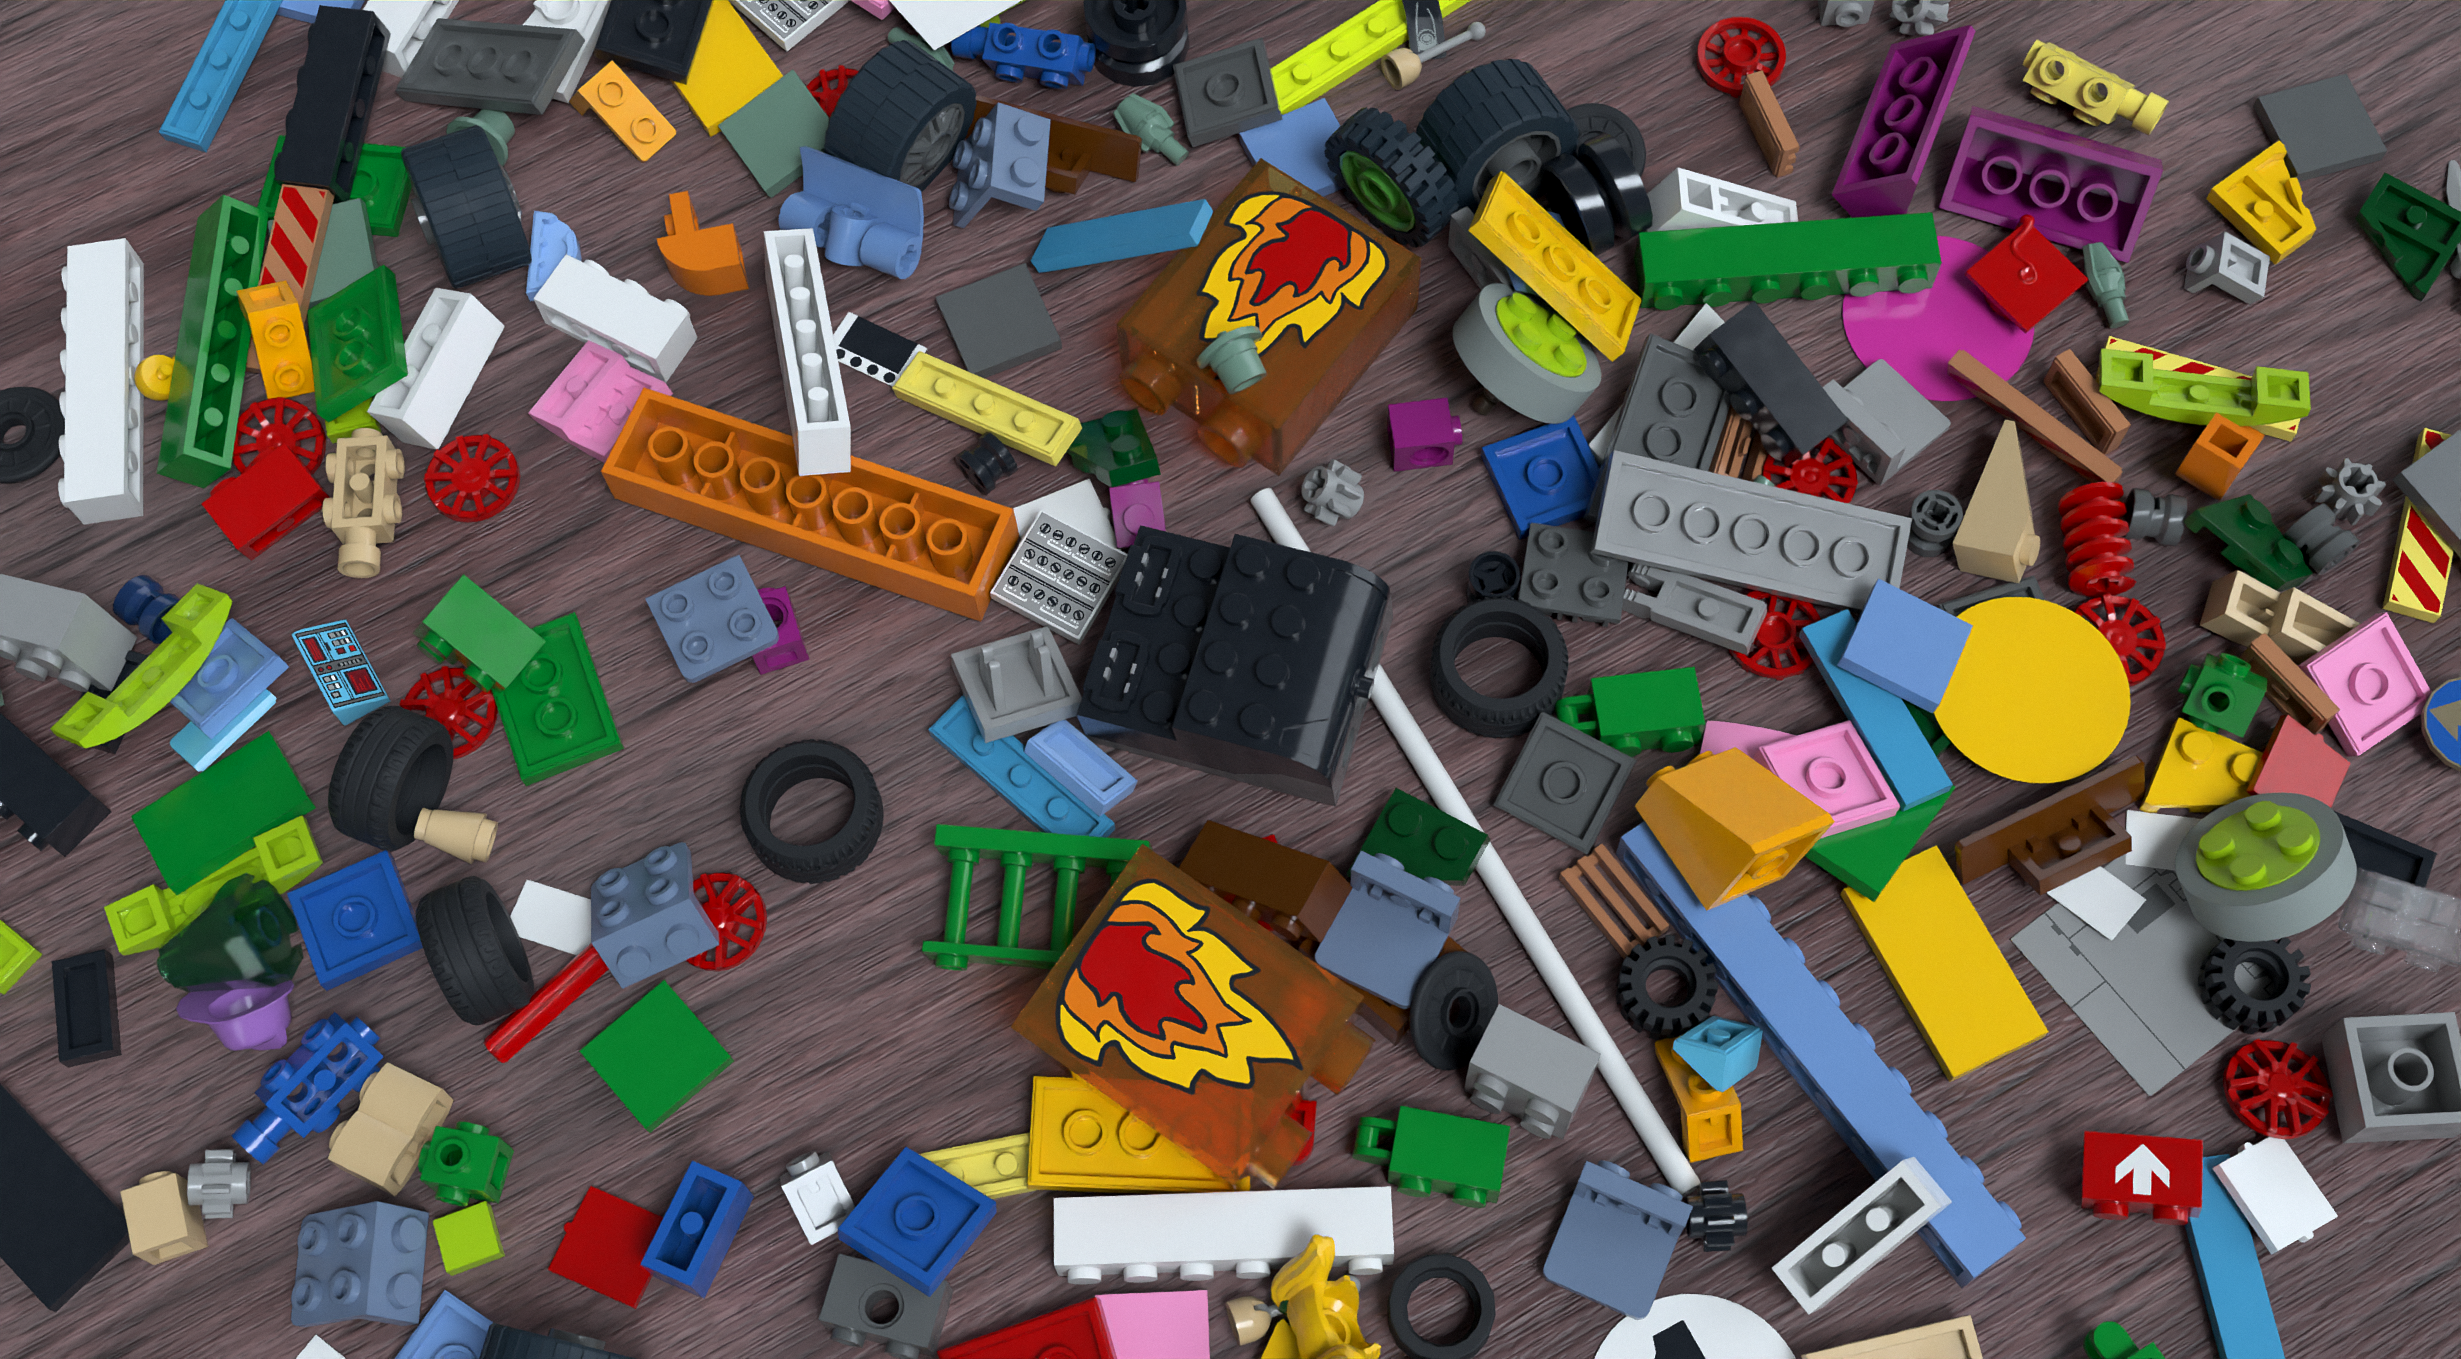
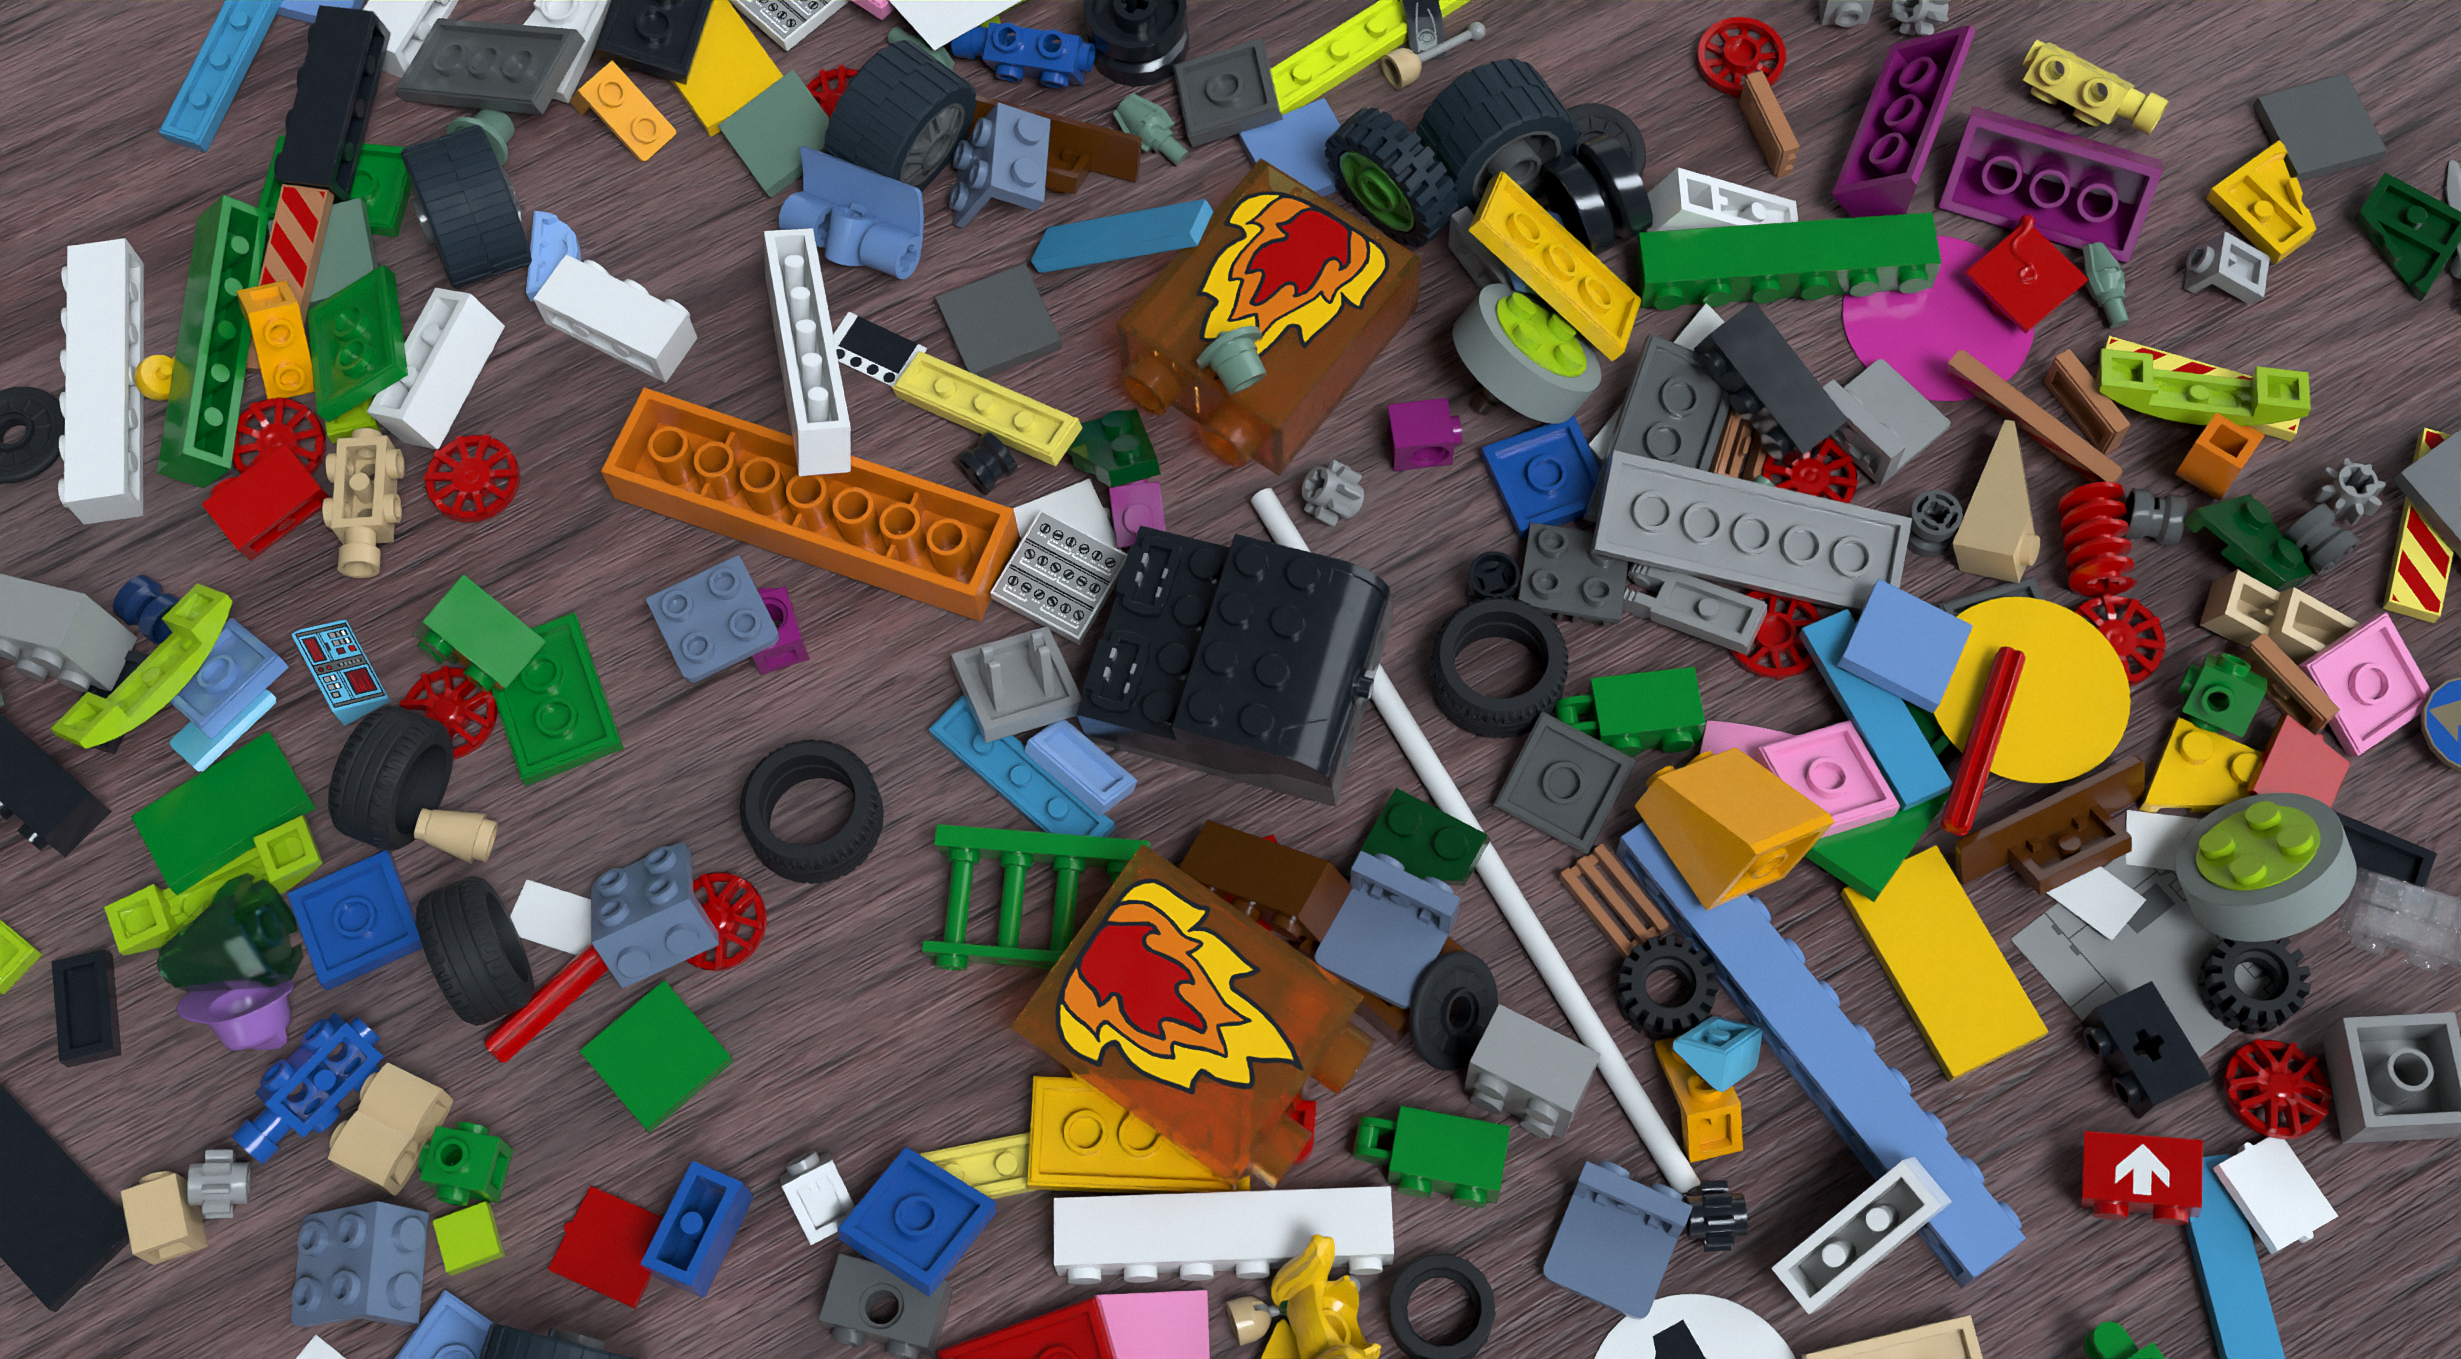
(593, 399): bright pink slope -> none
(703, 259): orange brick -> none
(1982, 741): none -> red axle
(2144, 1022): none -> black brick

